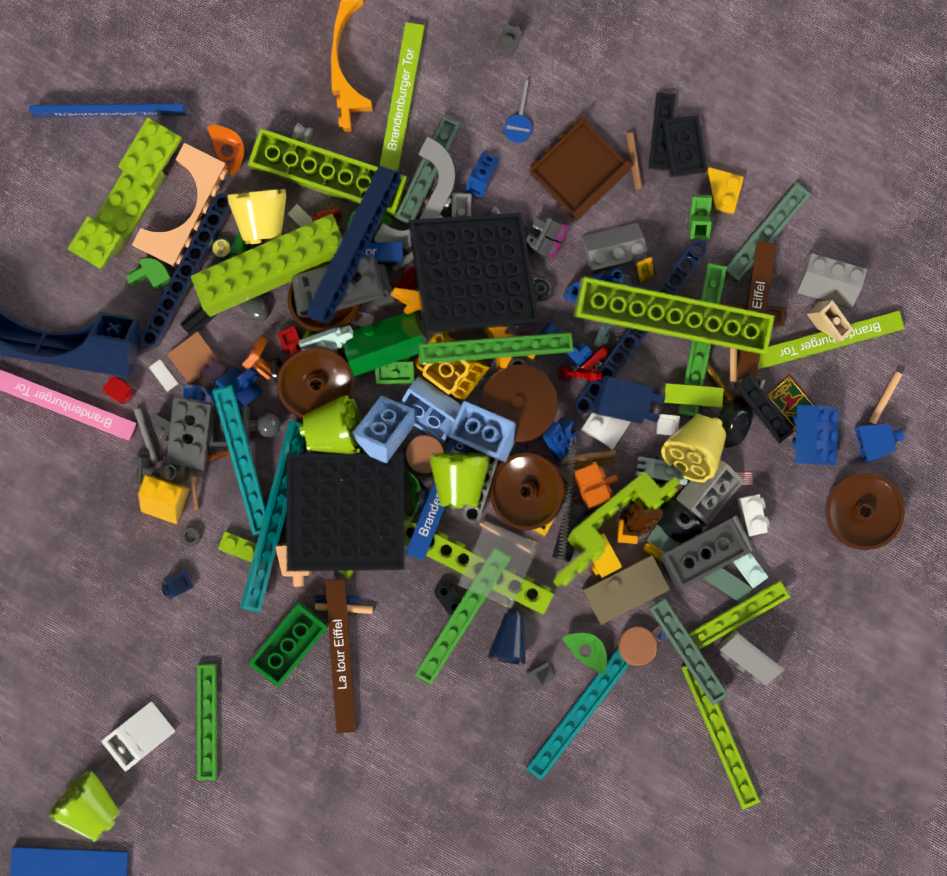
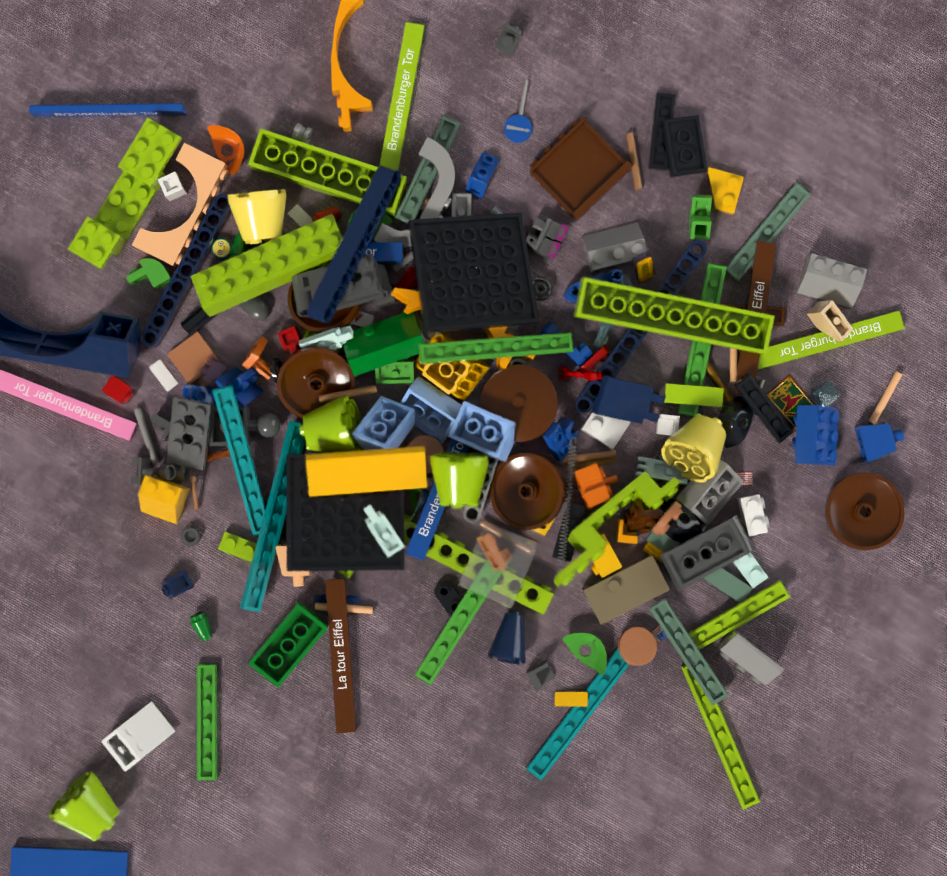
(172, 186): none -> white panel
(201, 625): none -> green cone
(351, 393): none -> medium nougat bar
(366, 471): none -> yellow arch
(383, 531): none -> light aqua hinge
(496, 558): none -> nougat hinge
(571, 699): none -> yellow sticker
(673, 512): none -> nougat tile
(826, 394): none -> clear light blue slope

